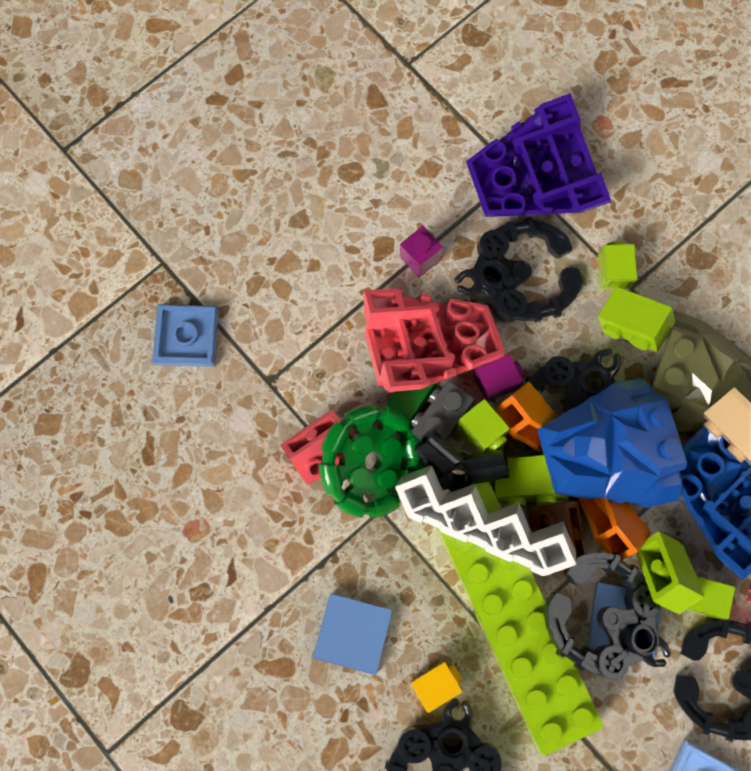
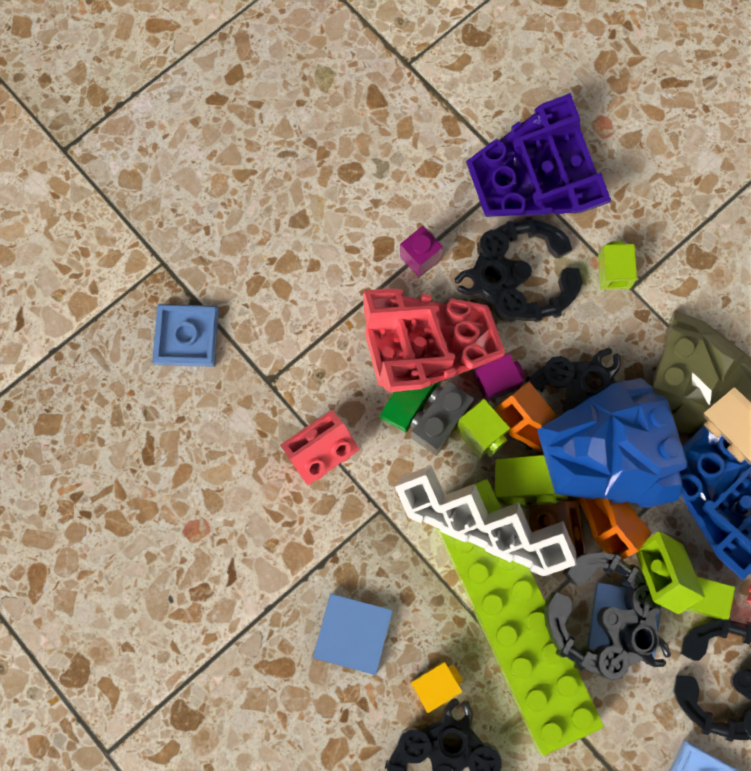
(353, 454): green plate -> none
(445, 459): black piece -> none
(636, 319): lime brick -> none

